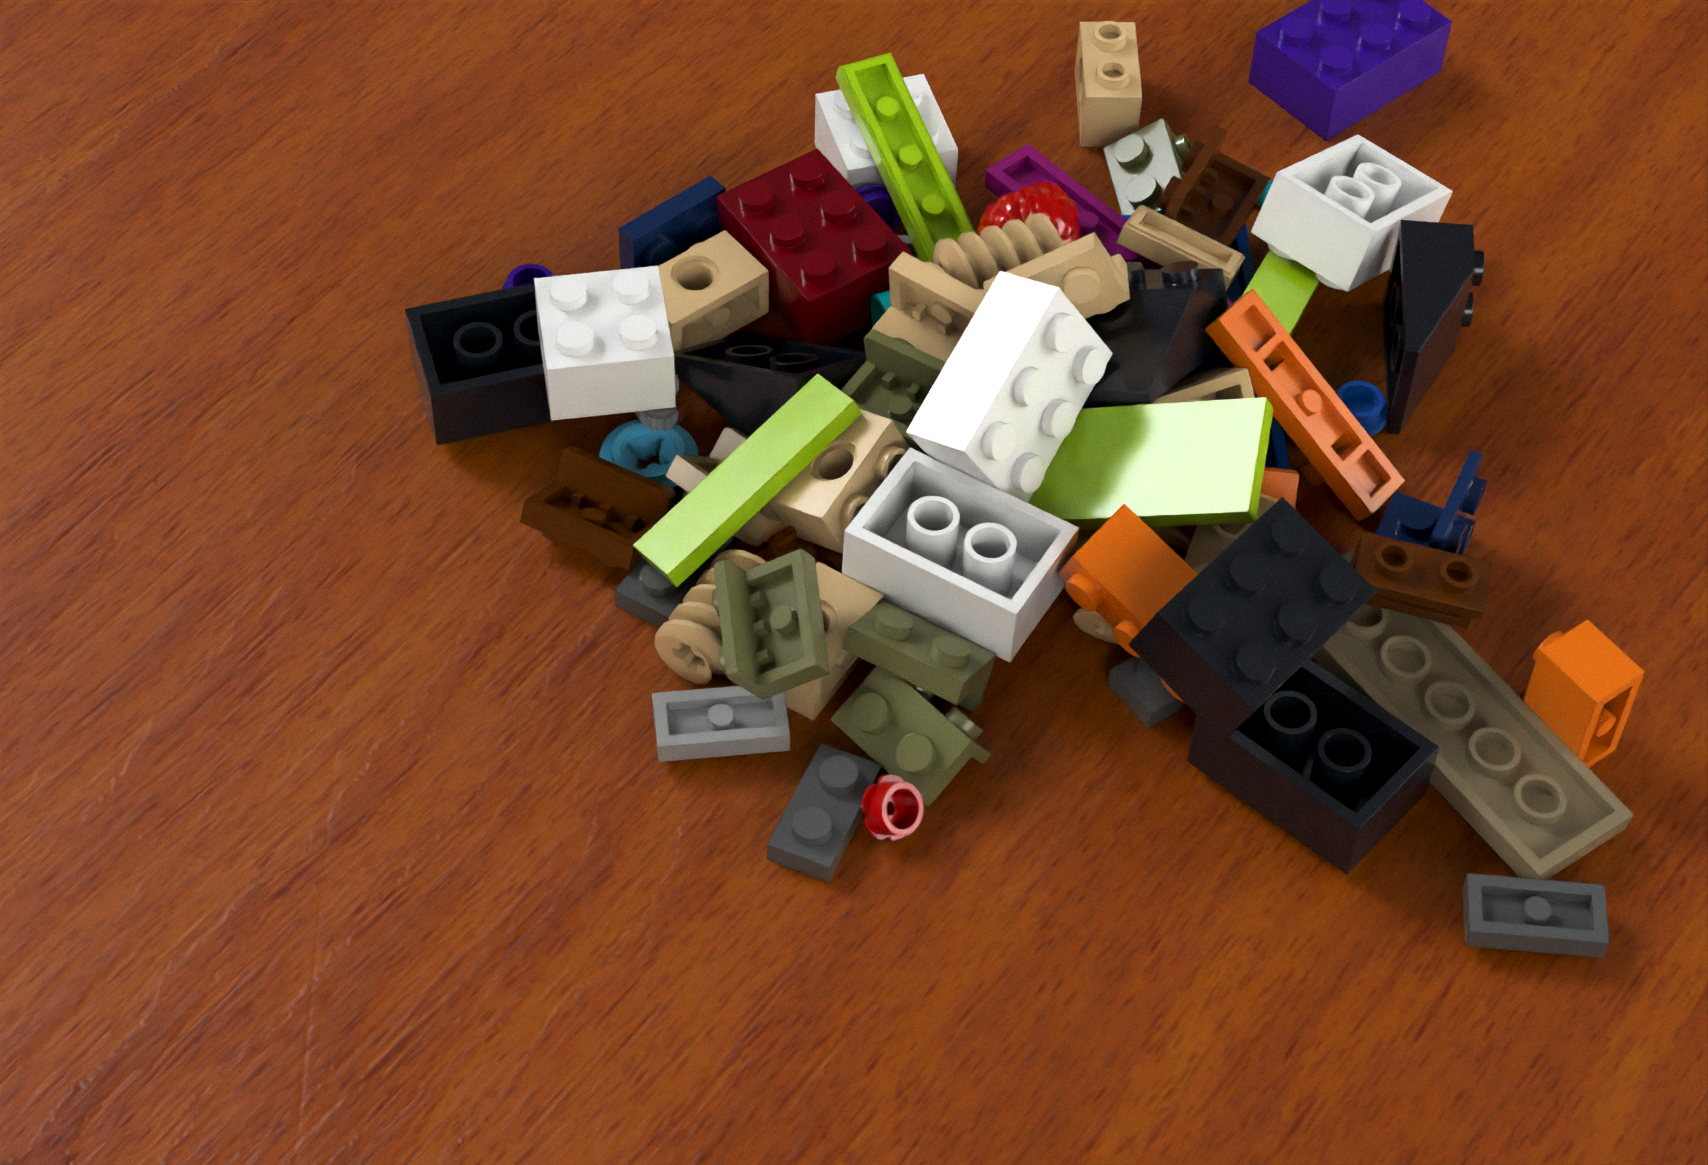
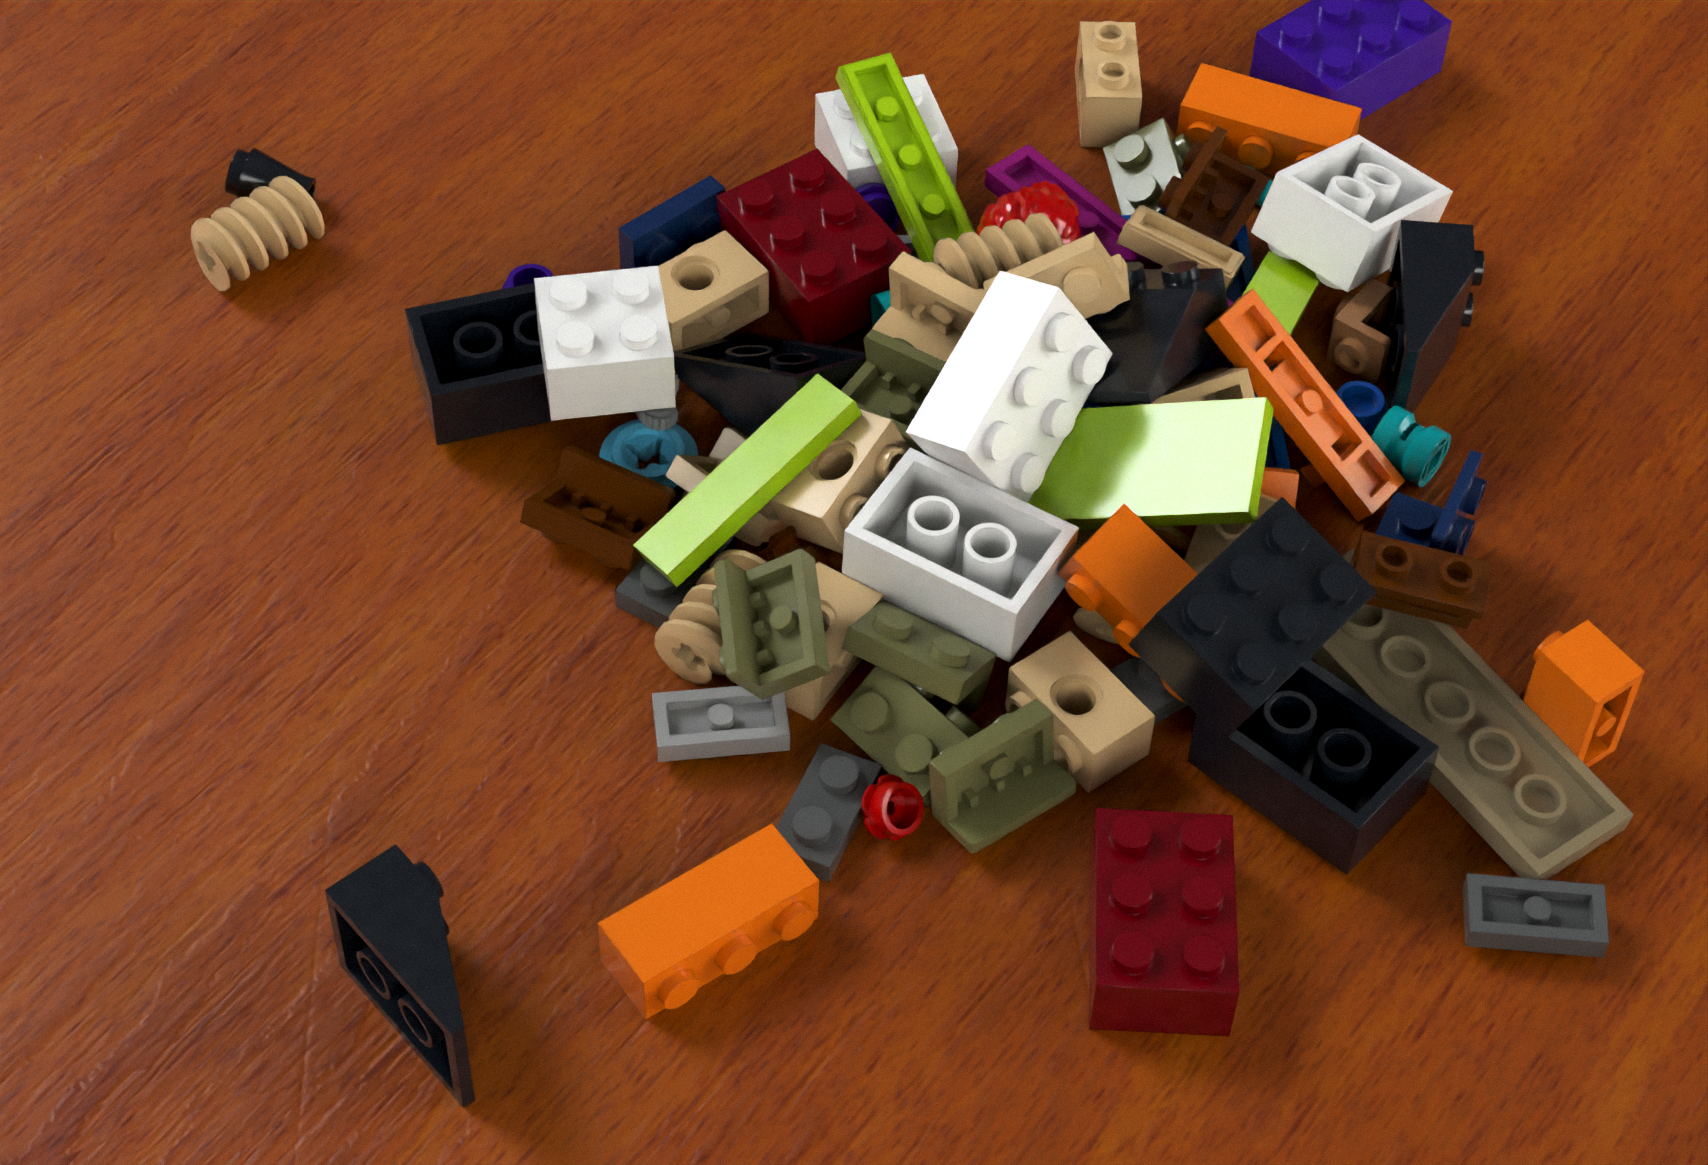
(252, 227): none -> tan piece
(258, 169): none -> black cone
(399, 956): none -> black slope
(709, 921): none -> orange brick
(999, 778): none -> olive bracket
(1109, 724): none -> tan brick
(1162, 922): none -> dark red brick
(1264, 120): none -> orange brick
(1356, 332): none -> medium nougat bracket
(1410, 446): none -> teal wheel

